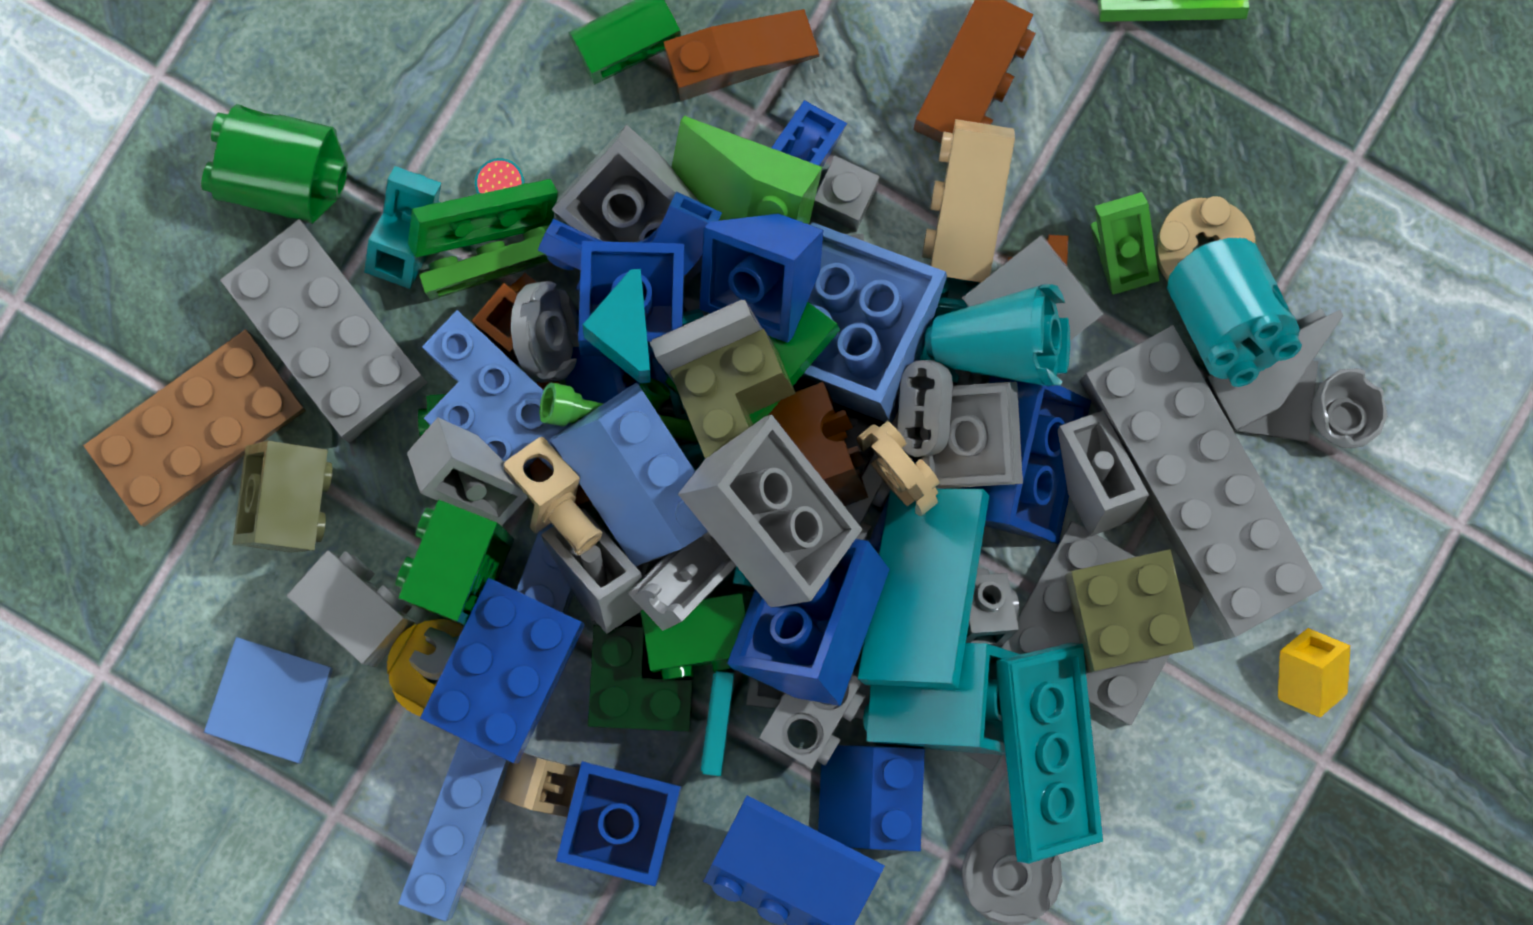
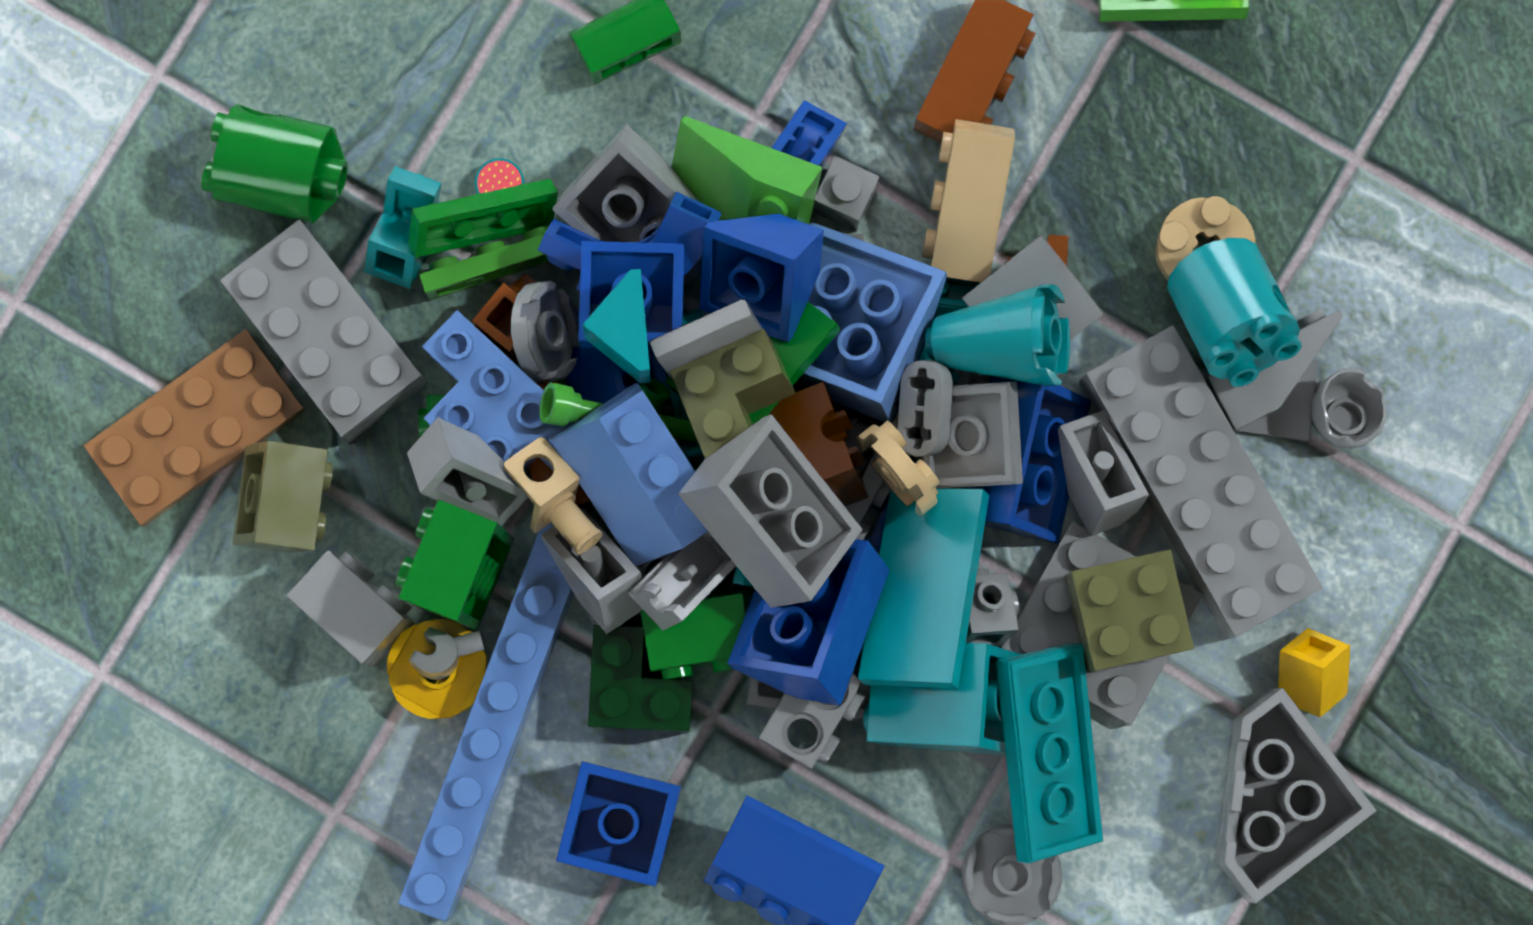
(268, 700): medium blue tile -> none
(502, 671): blue brick -> none
(540, 785): tan slope -> none
(717, 723): teal tile -> none
(738, 52): dark orange slope -> none
(873, 797): blue slope -> none
(1125, 243): bright green slope -> none
(1281, 797): none -> light grey brick

